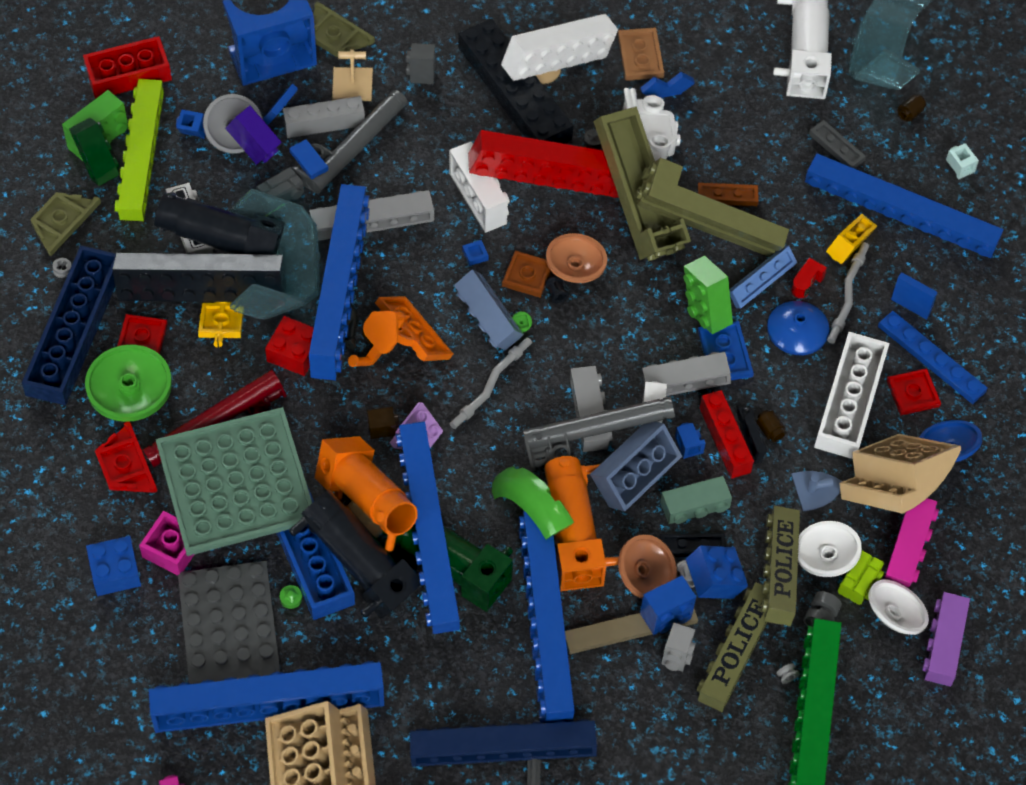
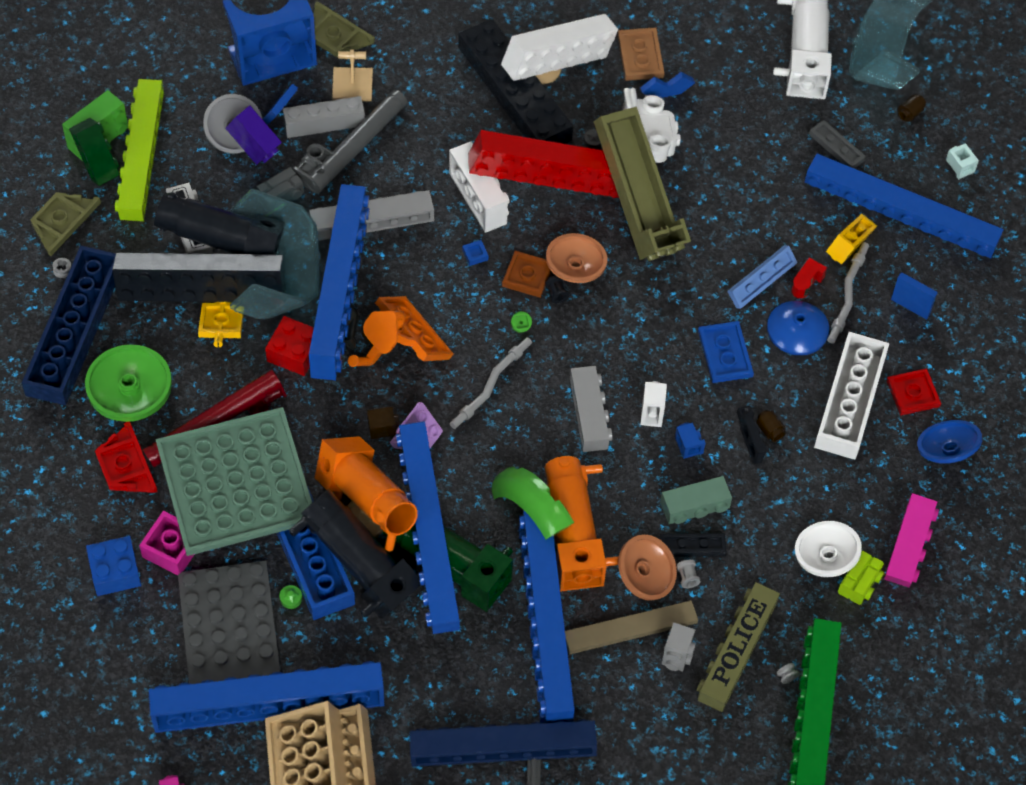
(122, 66): red brick -> none
(143, 332): red tile -> none
(189, 119): blue brick -> none
(308, 159): blue tile -> none
(421, 63): dark grey brick -> none
(488, 310): sand blue brick -> none
(548, 438): dark grey piece -> none
(636, 465): sand blue brick -> none
(664, 196): olive brick -> none
(668, 605): blue brick -> none
(690, 373): light grey brick -> none
(708, 295): bright green brick -> none
(716, 572): blue brick -> none
(726, 434): red brick -> none
(730, 193): dark orange plate -> none
(781, 566): olive brick -> none
(815, 489): sand blue shield -> none
(824, 607): dark grey wheel -> none
(898, 472): tan slope -> none
(898, 607): white dish -> none
(932, 357): blue plate -> none
(946, 639): medium lavender brick -> none

